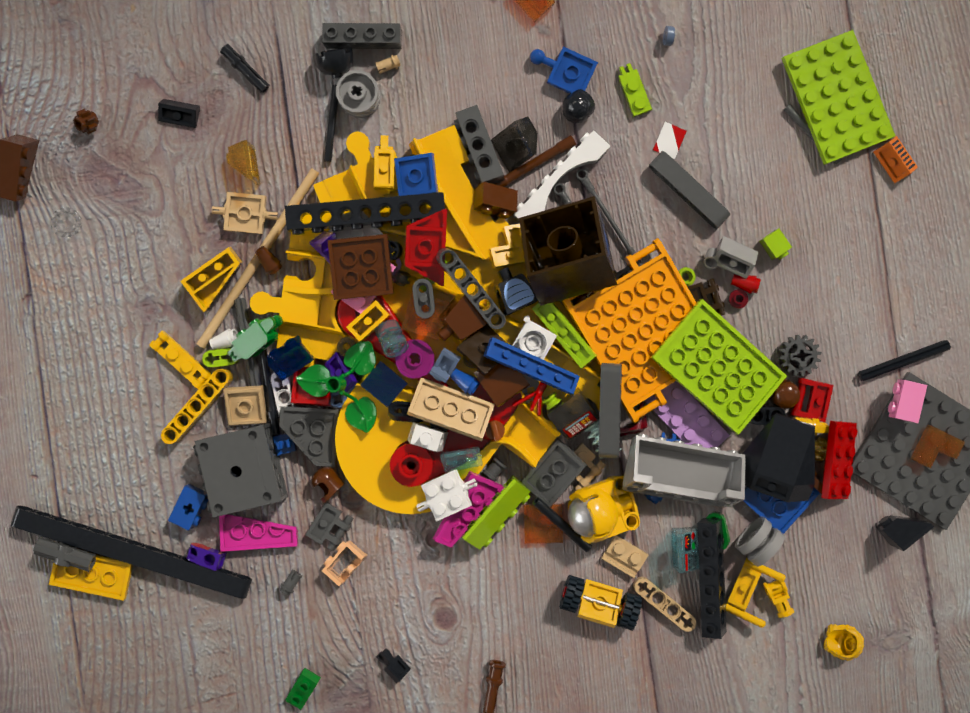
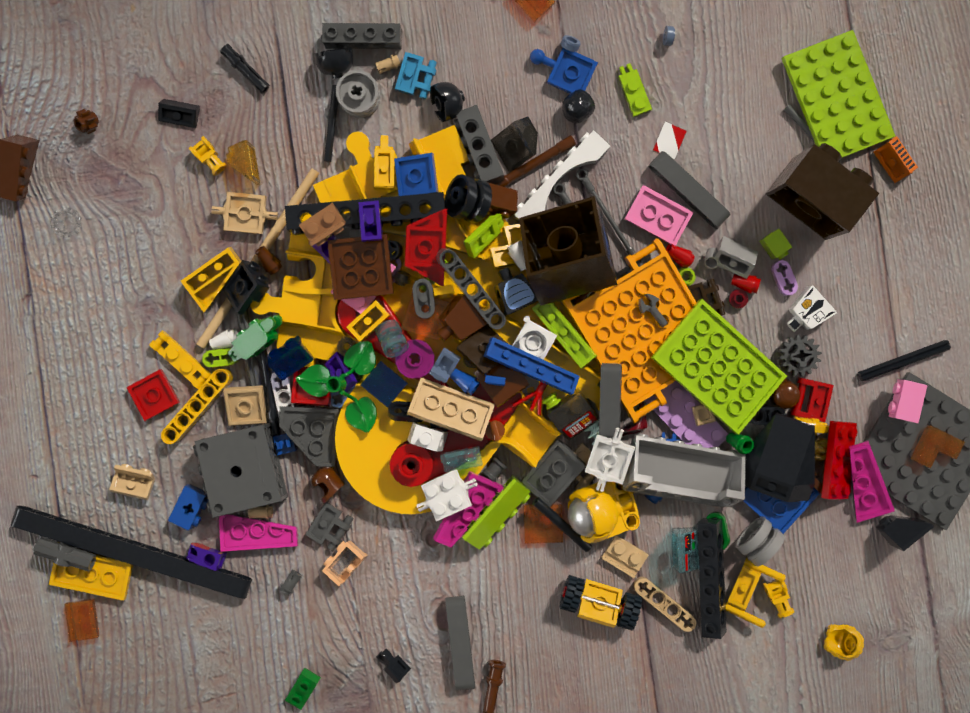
(81, 620): none -> clear orange plate
(132, 481): none -> tan bracket
(153, 395): none -> red plate
(206, 154): none -> yellow connector
(245, 286): none -> black plate
(261, 512): none -> tan pin
(323, 224): none -> medium nougat bracket
(370, 221): none -> dark purple slope
(410, 72): none -> dark azure plate
(443, 291): none -> yellow plate
(447, 99): none -> black cylinder
(460, 643): none -> dark grey beam
(468, 198): none -> black wheel
(483, 235): none -> lime hinge
(494, 380): none -> blue tile
(517, 254): none -> white cone
(570, 43): none -> sand blue tile
(609, 459): none -> white plate
(652, 309): none -> dark grey bar
(658, 215): none -> bright pink plate
(680, 255): none -> red cone
(702, 415): none -> tan tile
(741, 443): none -> green cone
(789, 276): none -> lavender beam
(809, 310): none -> white torso
(823, 191): none -> dark brown brick
(869, 489): none -> dark pink wing

